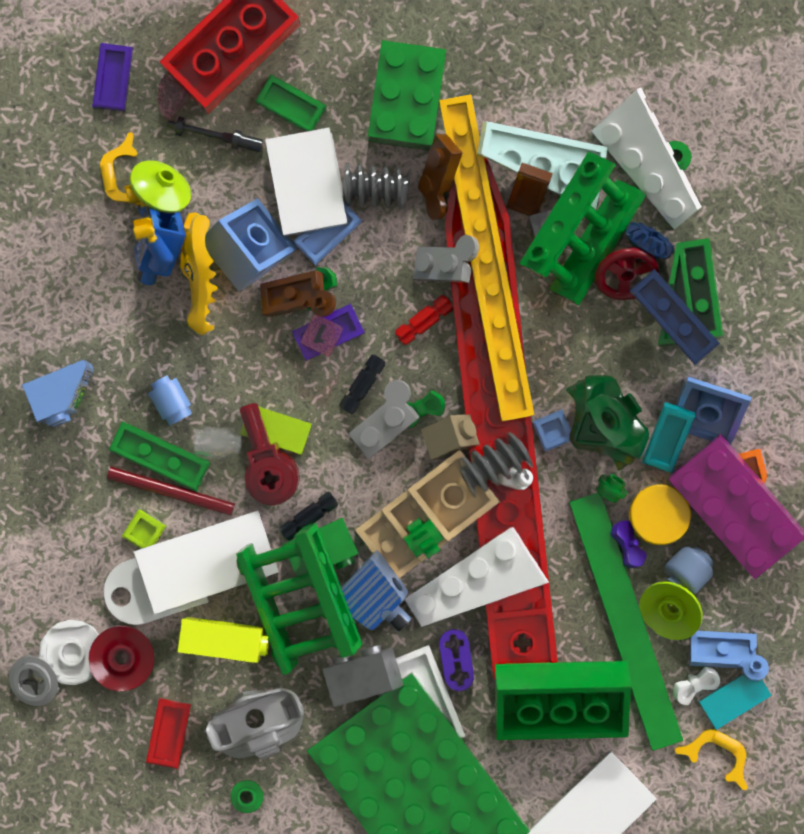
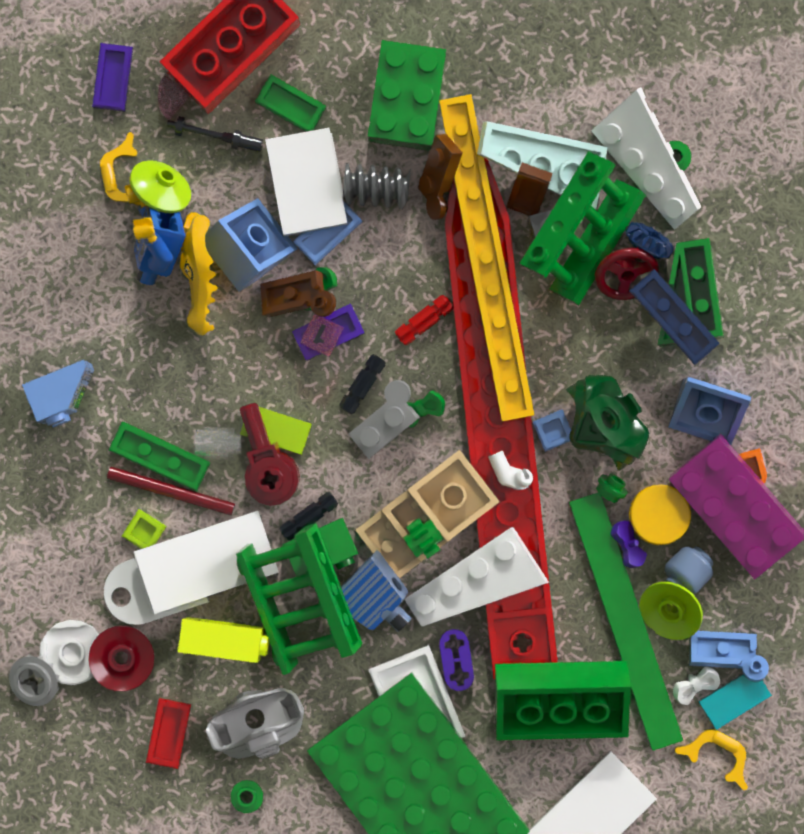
(170, 400): medium blue brick -> none
(362, 676): flat silver brick -> none
(446, 263): light grey hinge -> none
(449, 436): dark tan brick -> none
(494, 463): dark grey piece -> none
(668, 437): teal tile -> none

